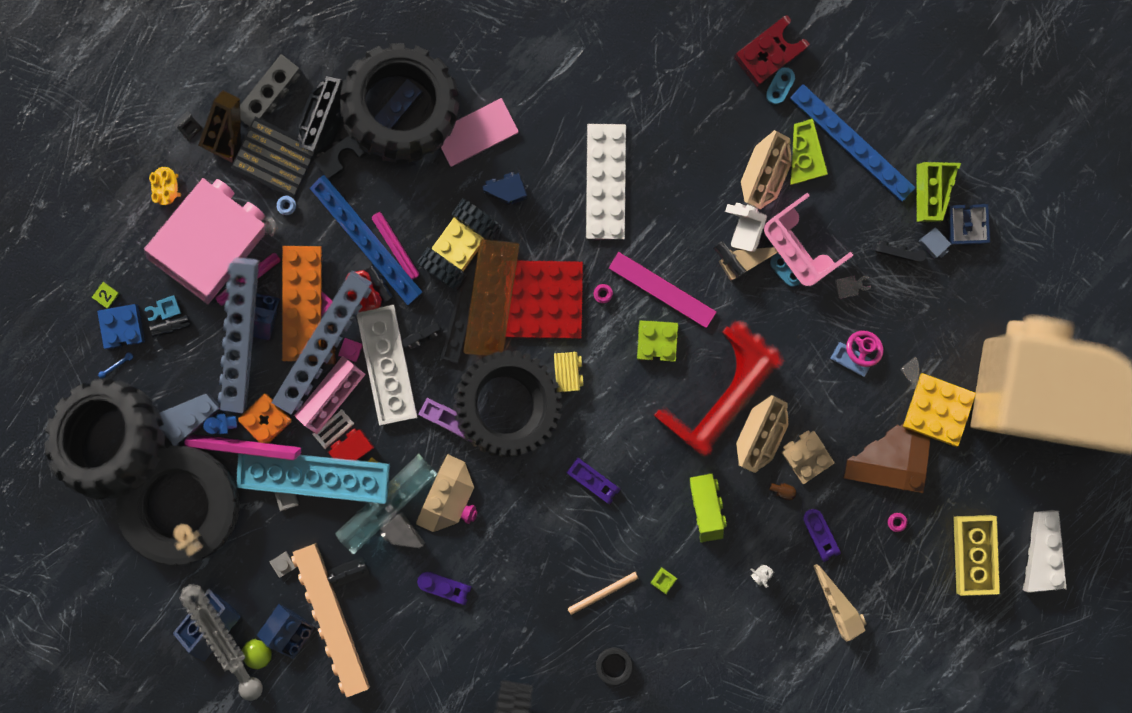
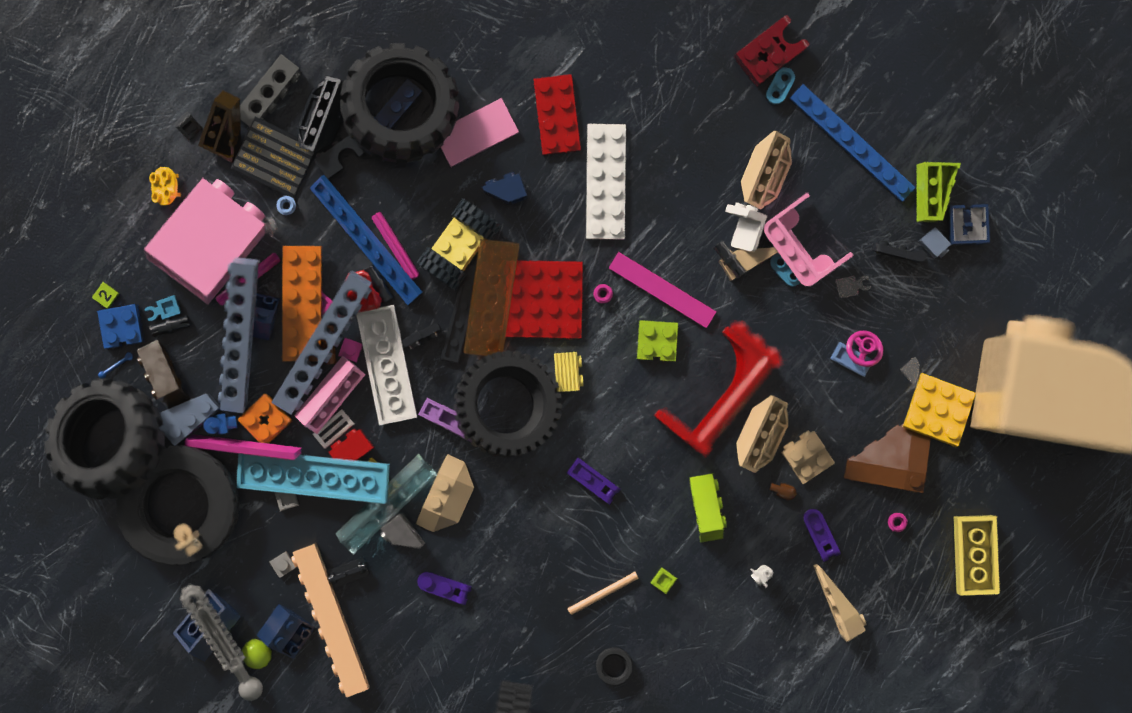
(161, 375): none -> wedge
(469, 514): dark pink plate -> none
(557, 114): none -> red plate
(807, 153): lime wing -> none
(1045, 554): white wedge -> none

